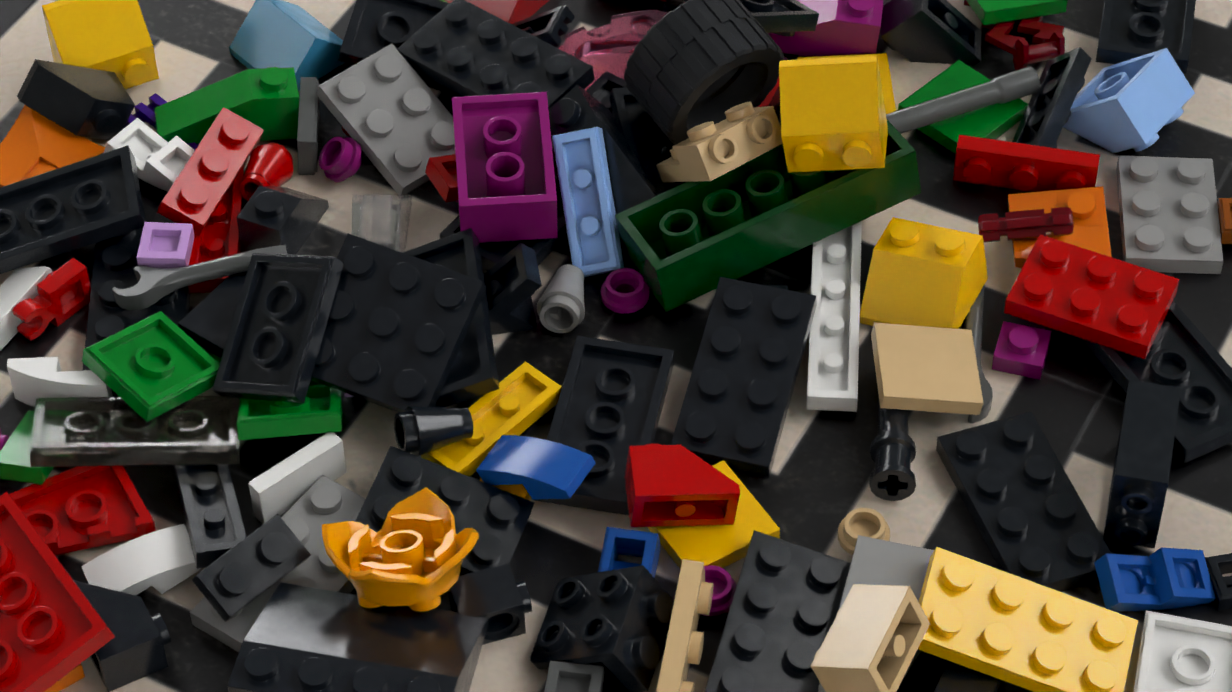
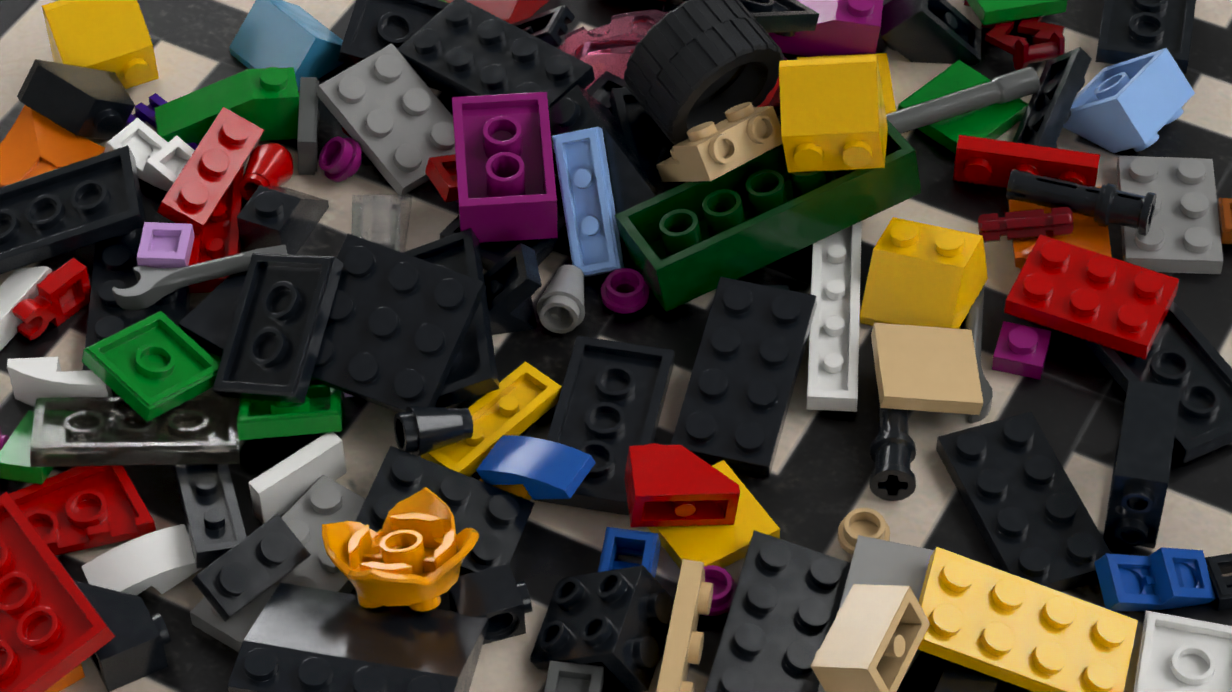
(1103, 203): none -> black pin

